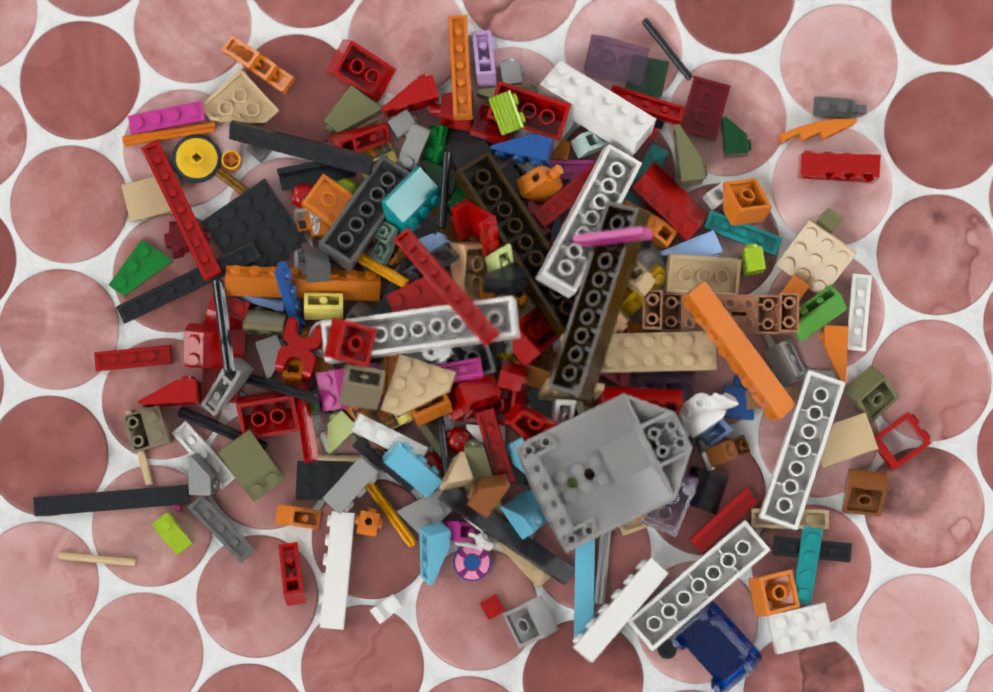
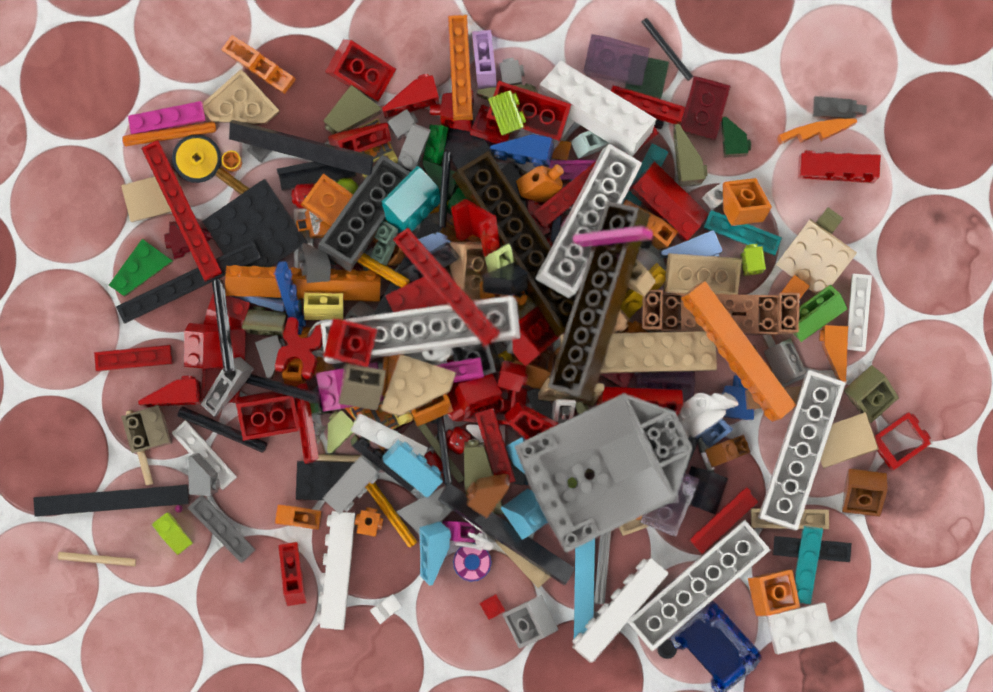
(251, 465): olive slope -> none
(457, 473): tan slope -> none

